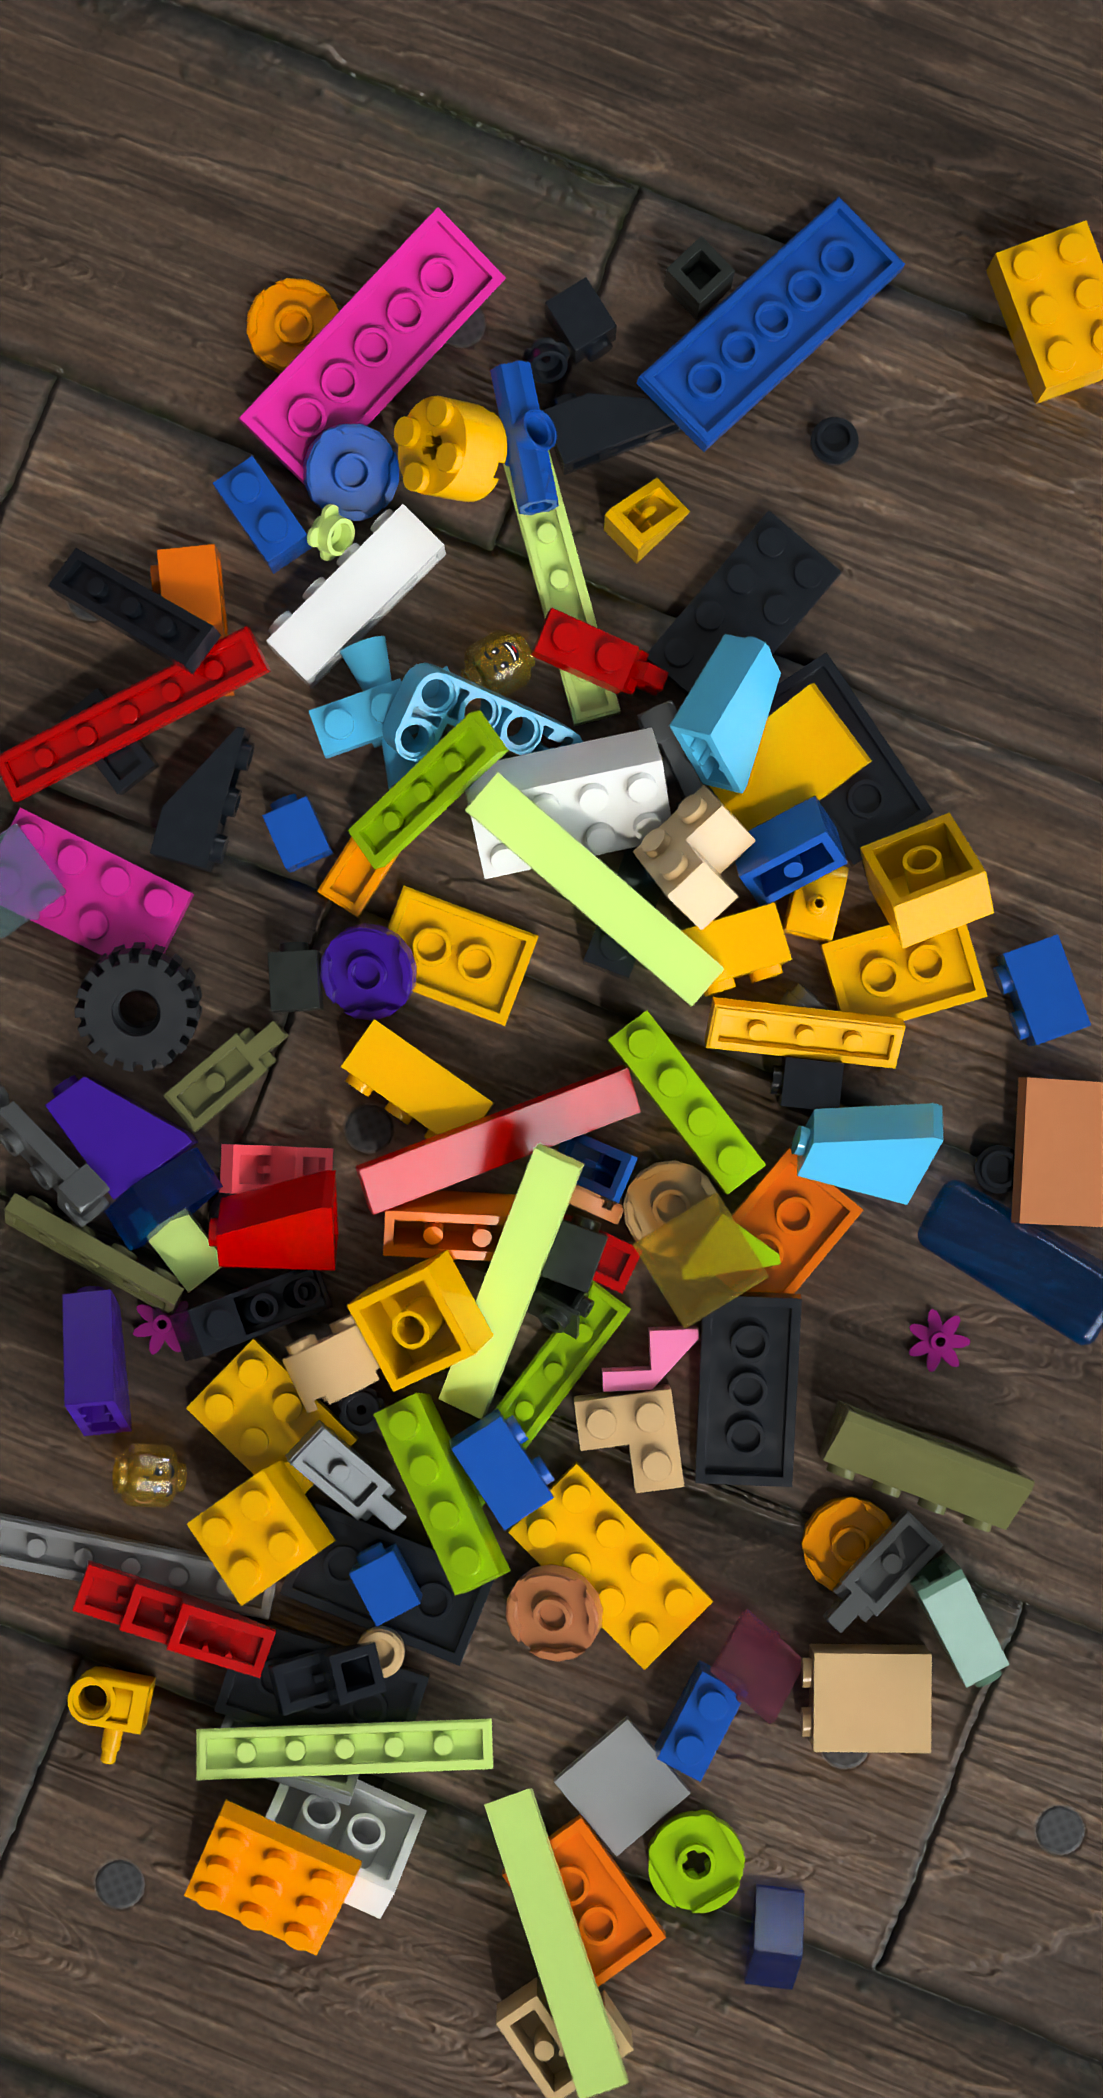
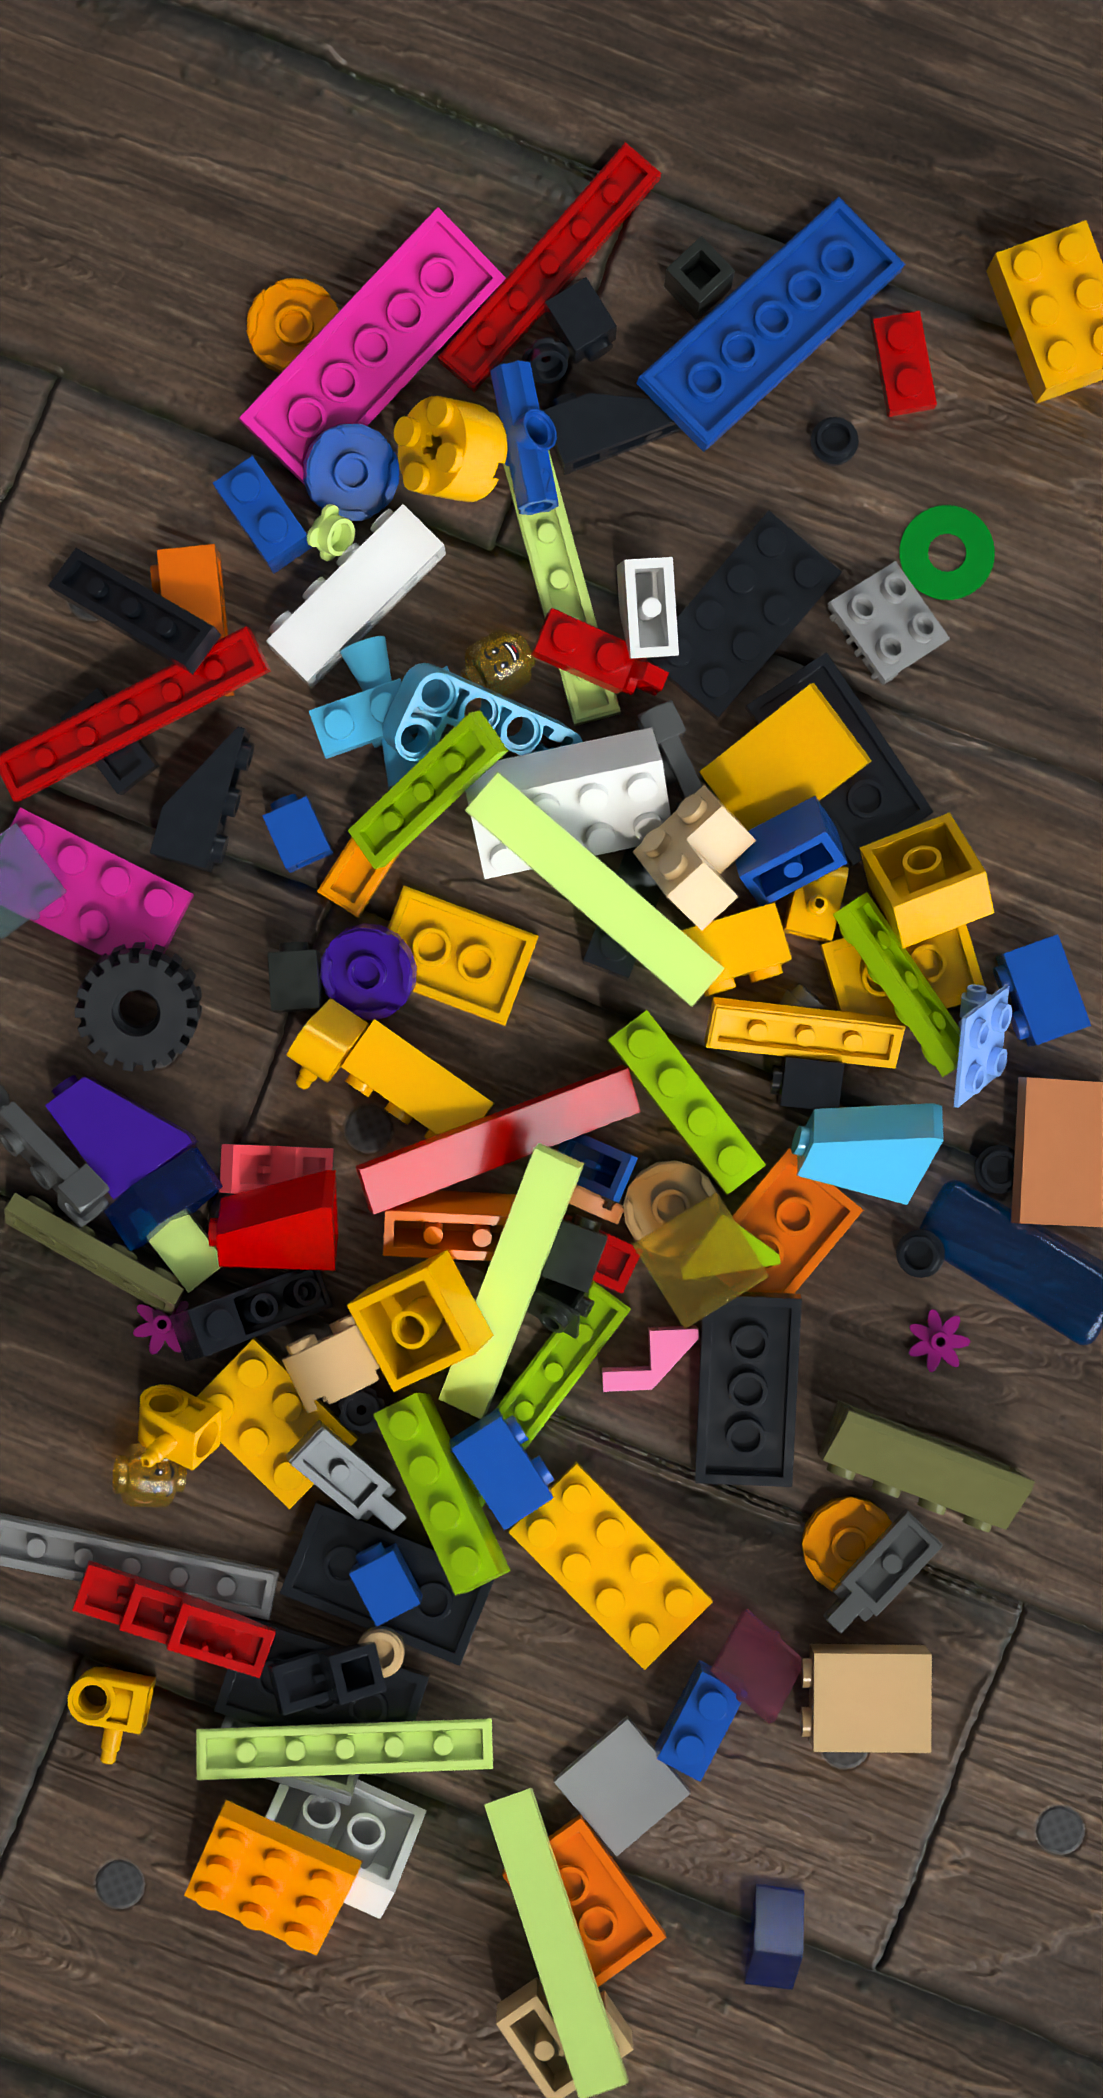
(95, 1362): dark purple slope -> none
(177, 1426): none -> yellow piece
(225, 1075): olive hinge -> none
(260, 1532): yellow brick -> none
(325, 1042): none -> yellow piece
(549, 267): none -> red tile
(554, 1612): nougat tile -> none
(639, 1420): tan brick -> none
(644, 519): yellow slope -> none
(648, 607): none -> white slope
(687, 1888): lime plate -> none
(728, 712): medium azure slope -> none
(887, 622): none -> light grey hinge
(902, 981): none -> lime plate
(903, 363): none -> red plate
(920, 1253): none -> black plate
(954, 521): none -> green piece
(959, 1621): slope -> none
(981, 1040): none -> light blue hinge

